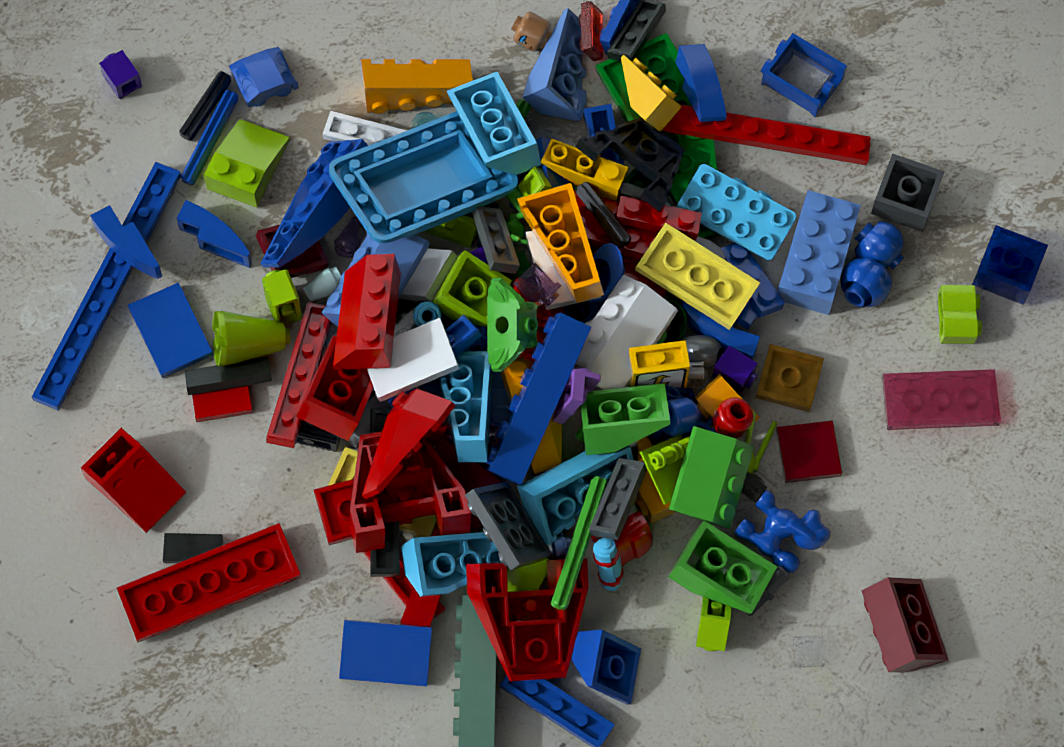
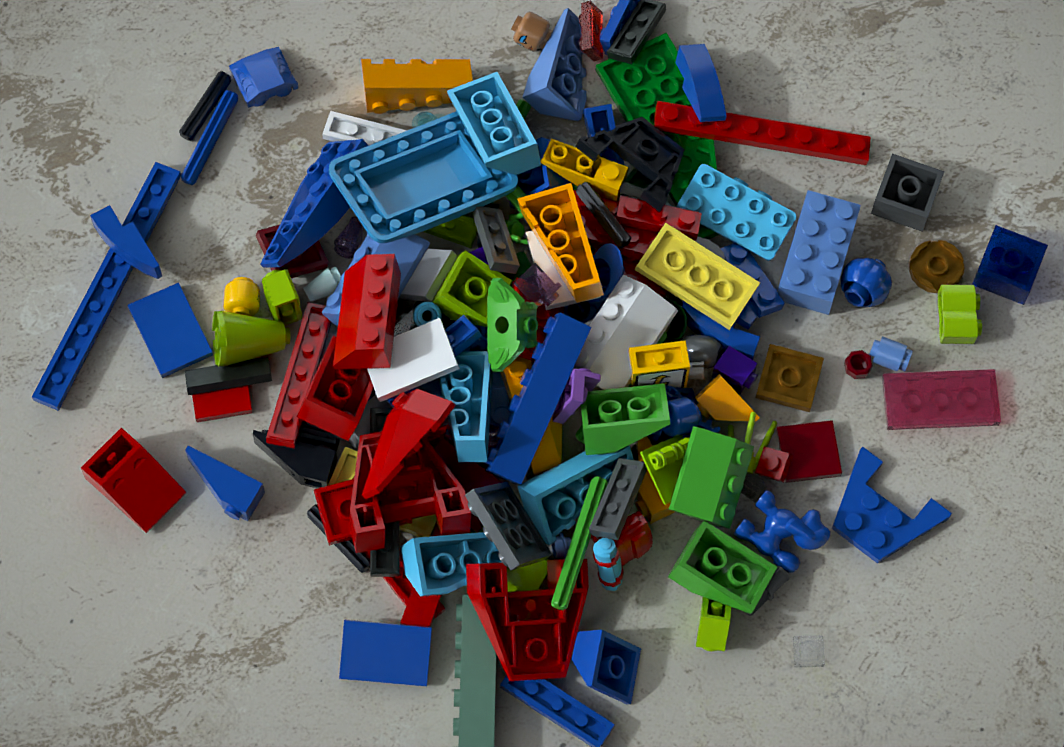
(120, 74): dark purple brick -> none
(184, 546): pearl dark grey tile -> none
(208, 582): red plate -> none
(212, 234): blue slope -> none
(231, 488): none -> blue slope
(242, 296): none -> yellow head
(245, 162): lime slope -> none
(305, 463): none -> black slope
(359, 560): none -> black axle
(534, 182): lime tile -> none
(645, 95): yellow slope -> none
(733, 417): red head -> none
(774, 464): none -> red plate
(803, 73): blue window -> none
(858, 364): none -> dark red tile
(874, 522): none -> blue wing
(880, 242): blue plant -> none
(890, 354): none -> medium blue brick
(904, 624): slope -> none
(936, 265): none -> pearl gold tile

